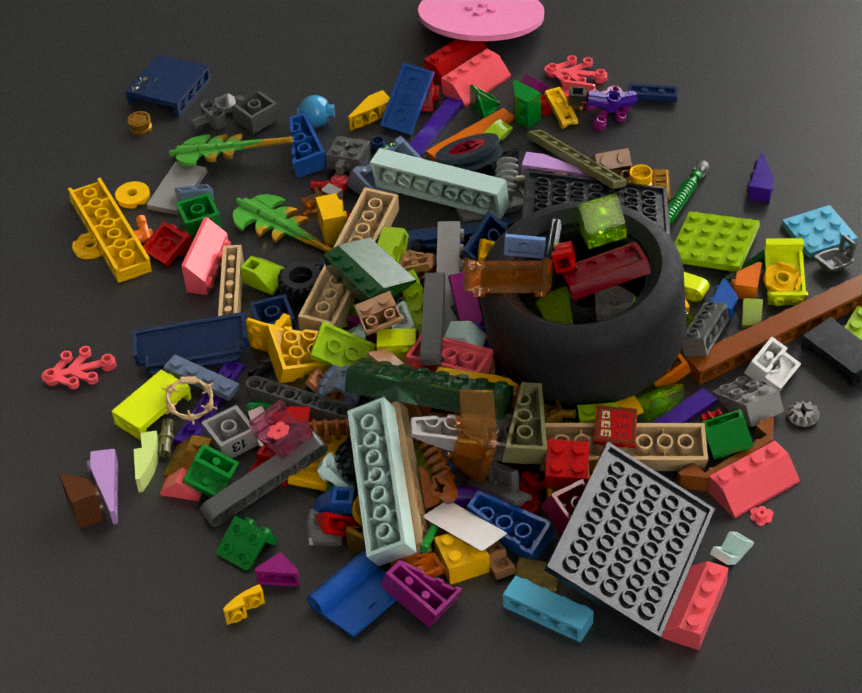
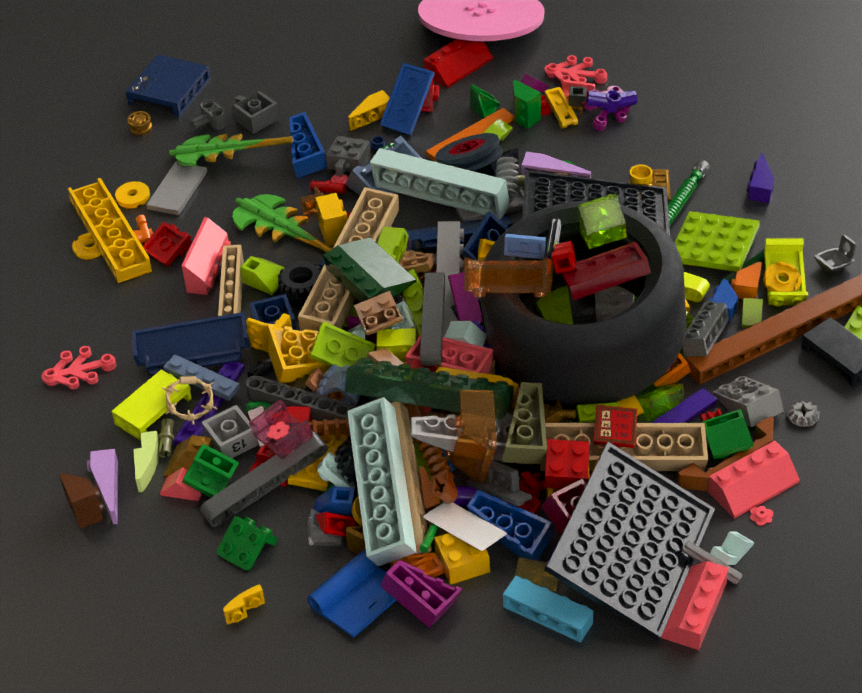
(192, 191): sand blue slope -> none
(193, 210): green brick -> none
(226, 102): light grey slope -> none
(278, 571): magenta slope -> none
(317, 110): dark azure brick -> none
(330, 189): light grey slope -> none
(435, 125): dark purple tile -> none
(483, 70): coral slope -> none
(499, 562): medium nougat slope -> none
(577, 159): olive tile -> none
(616, 161): medium nougat slope -> none
(655, 92): dark blue plate -> none
(702, 556): none -> light grey axle
(771, 354): white brick -> none
(819, 229): medium azure plate -> none

